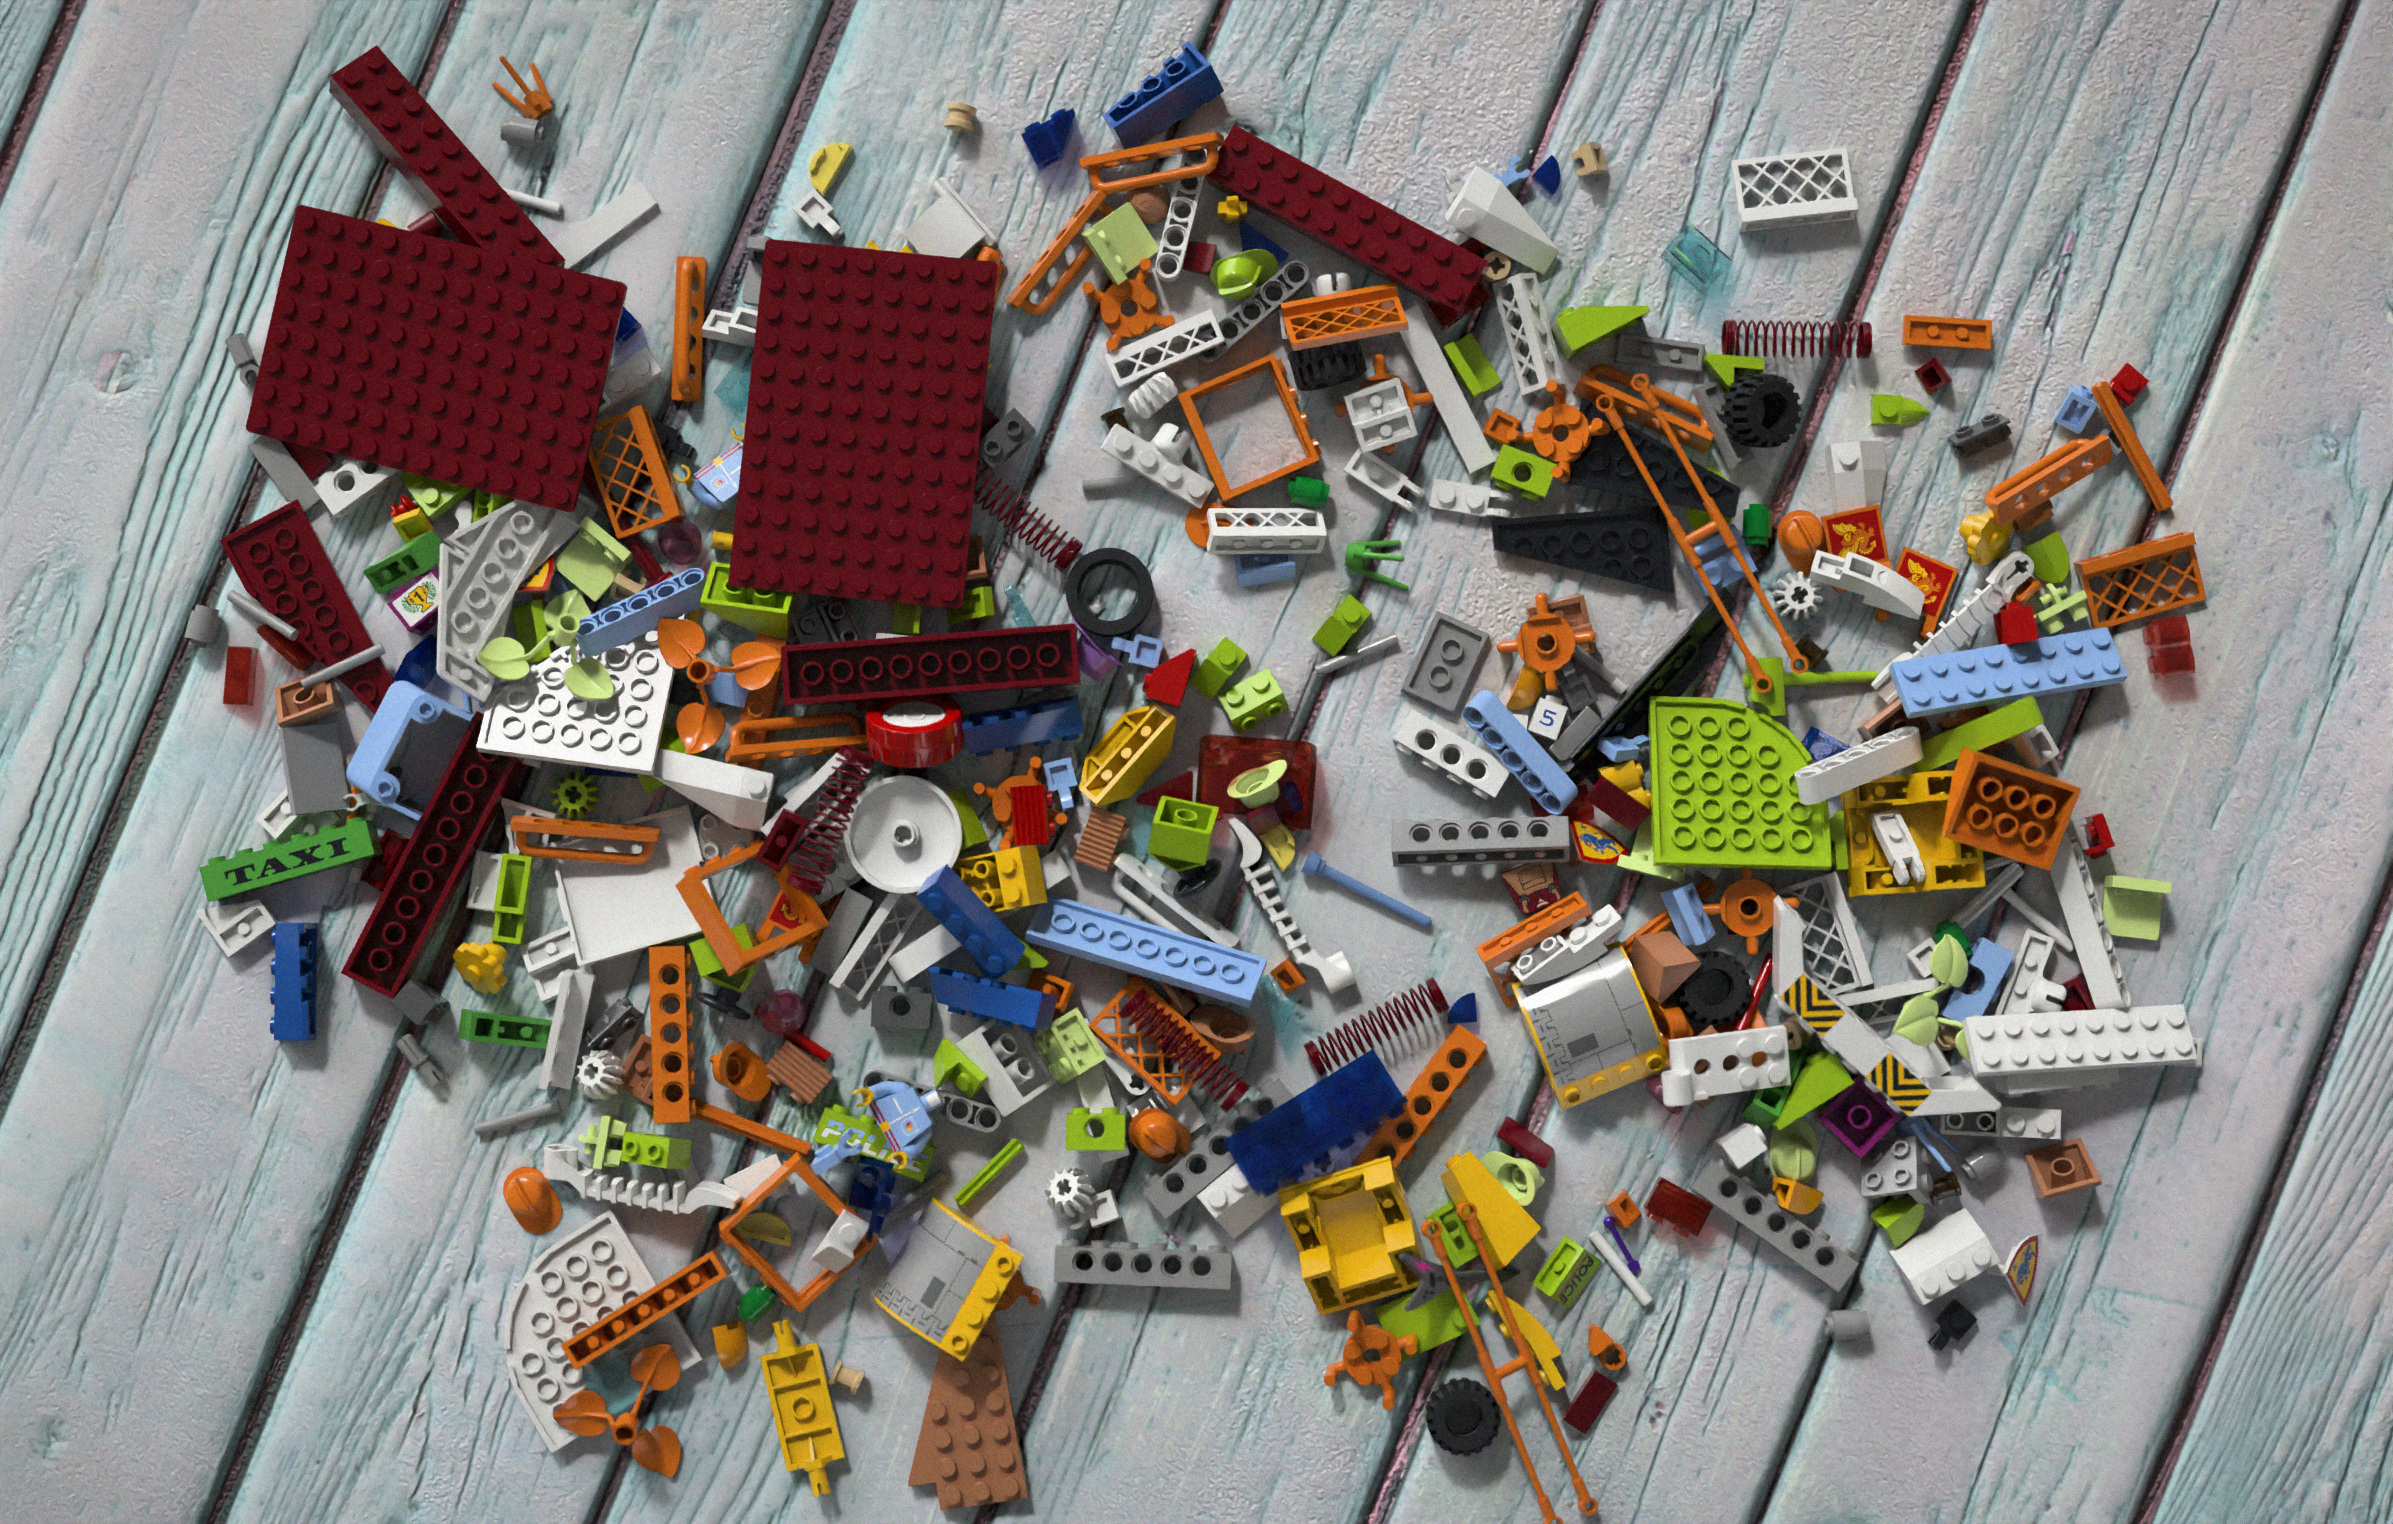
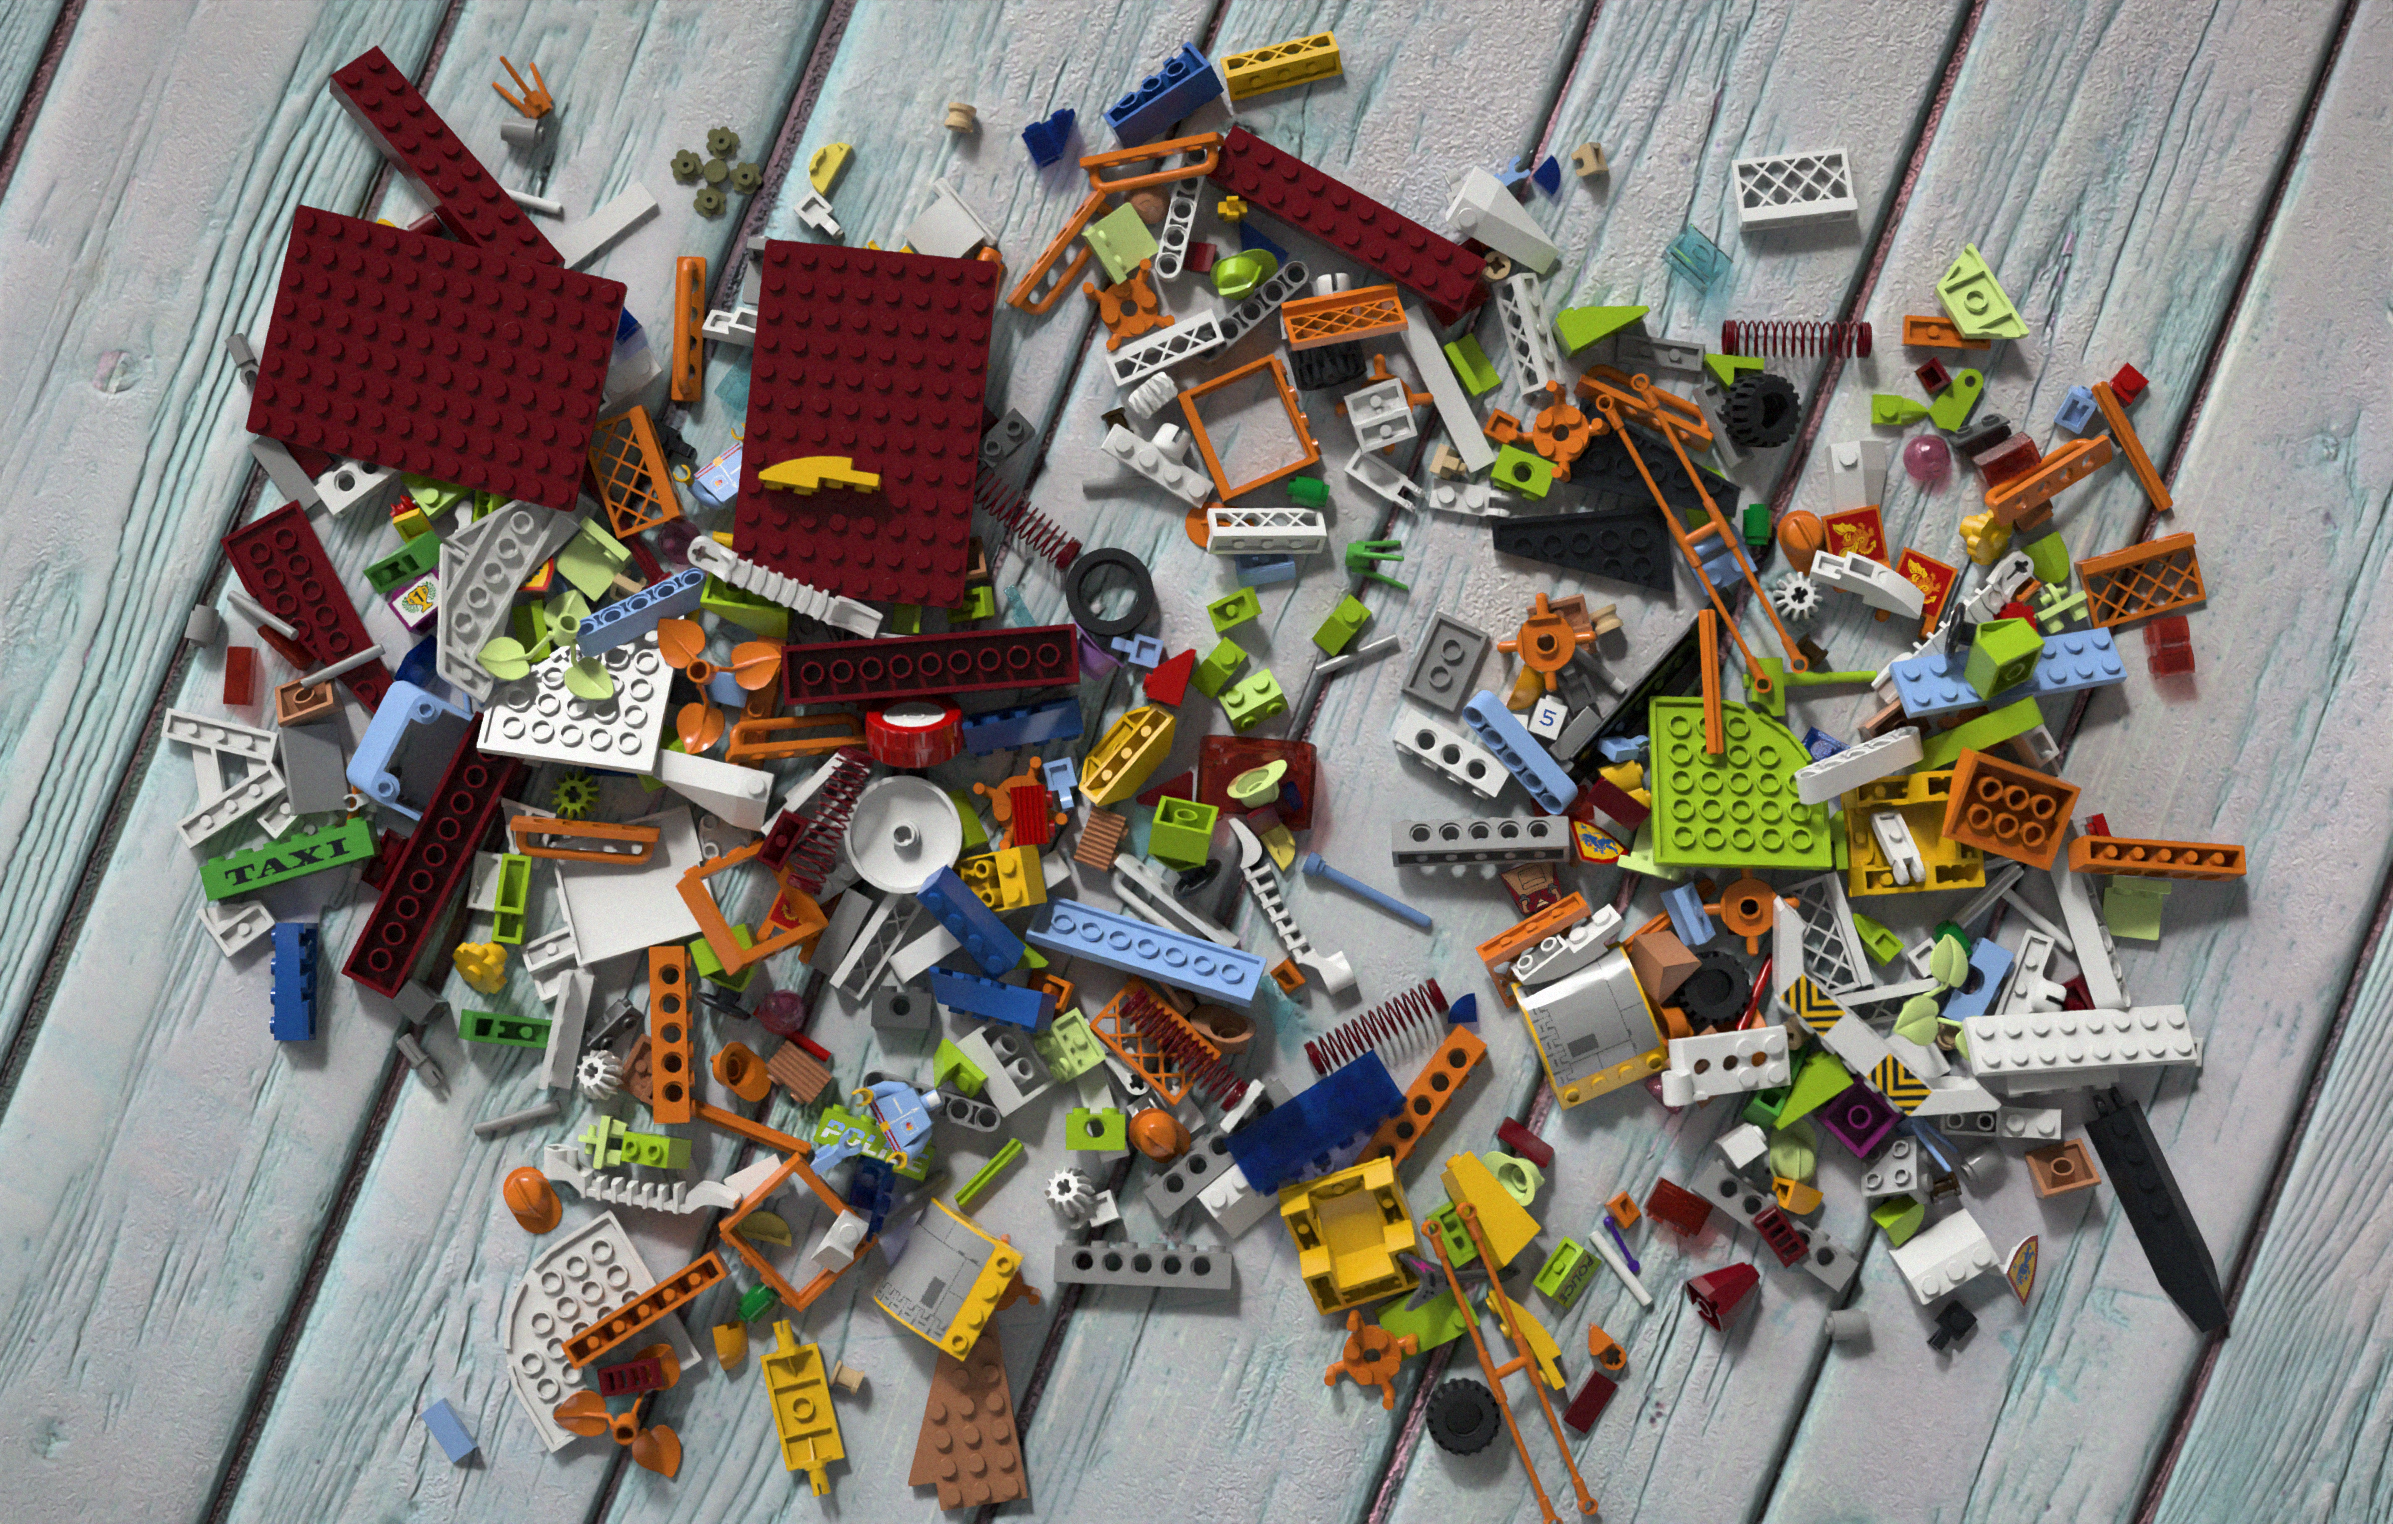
(218, 806): none -> white plate
(449, 1430): none -> light blue slope
(612, 1381): none -> dark red slope
(716, 171): none -> olive plant
(807, 473): none -> yellow slope
(836, 612): none -> white piece
(1234, 609): none -> lime slope
(1243, 1107): none -> white plate
(1282, 69): none -> yellow fence
(1447, 463): none -> tan tile
(1606, 619): none -> tan wheel
(1711, 681): none -> orange axle
(1723, 1294): none -> dark red cone
(1766, 1215): none -> dark red slope
(1878, 939): none -> lime plate
(1927, 457): none -> clear pink piece
(1956, 400): none -> lime piece
(1978, 301): none -> yellowish green wing
(1999, 653): none -> lime piece
(2006, 459): none -> clear red brick
(2156, 858): none -> orange brick
(2157, 1210): none -> black hinge

